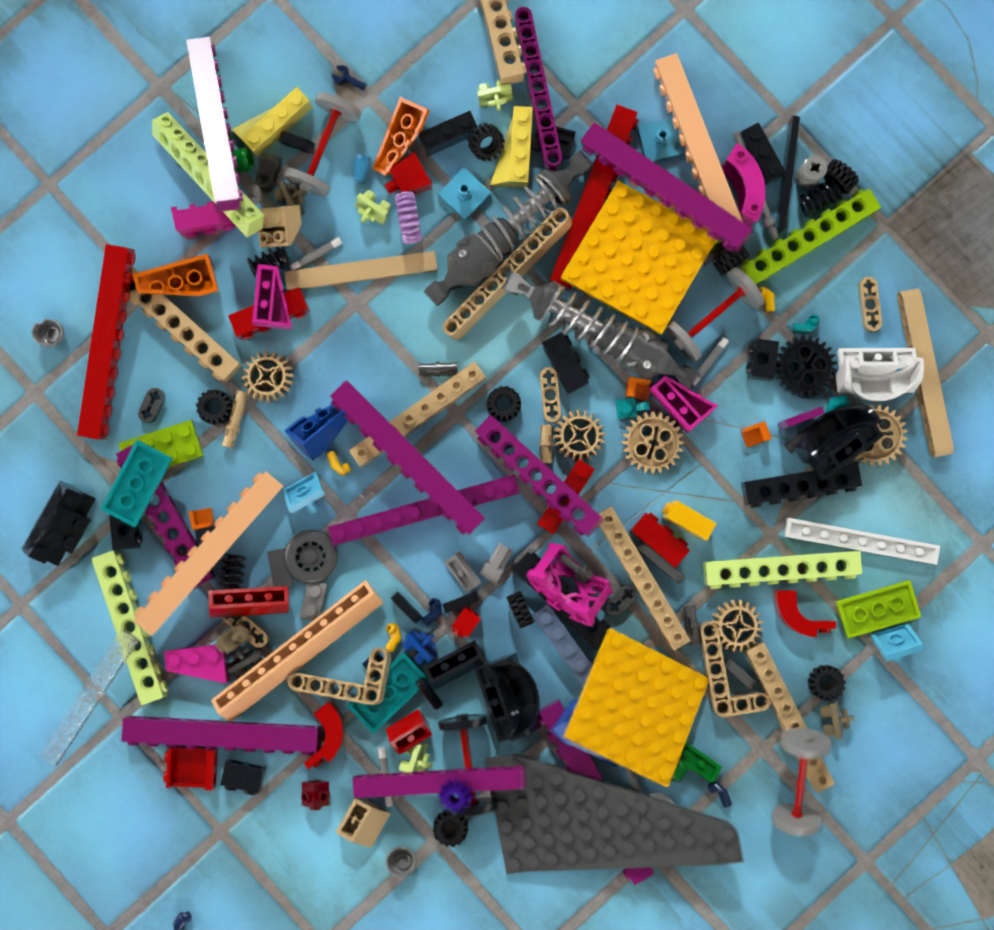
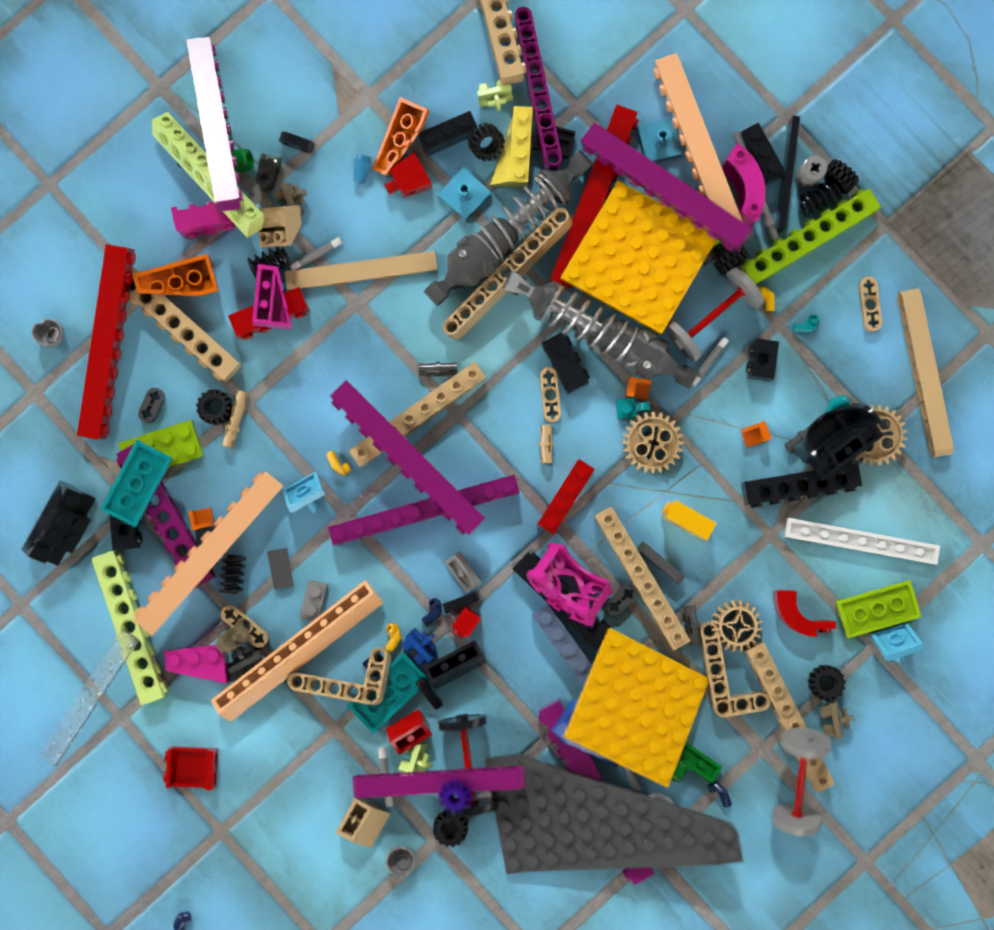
(220, 734): magenta brick -> none
(243, 776): black brick -> none
(248, 601): red brick -> none
(257, 364): tan gear -> none
(266, 128): light yellow wedge -> none
(310, 556): dark grey wheel -> none
(315, 794): dark red brick -> none
(318, 431): blue wedge -> none
(334, 728): red arch -> none
(338, 109): light grey piece -> none
(347, 78): dark blue bar -> none
(371, 210): yellowish green hips -> none
(406, 607): black beam -> none
(408, 217): lavender gear -> none
(495, 565): light grey piece -> none
(503, 392): black tyre -> none
(509, 696): black piece -> none
(520, 609): black tyre -> none
(581, 573): dark grey bar -> none
(591, 425): tan gear -> none
(591, 518): magenta brick -> none
(660, 539): red brick -> none
(681, 403): dark pink wedge -> none
(740, 674): dark grey beam -> none
(800, 418): magenta tile -> none
(818, 377): black gear -> none
(850, 559): yellowish green brick -> none
(875, 374): white piece -> none

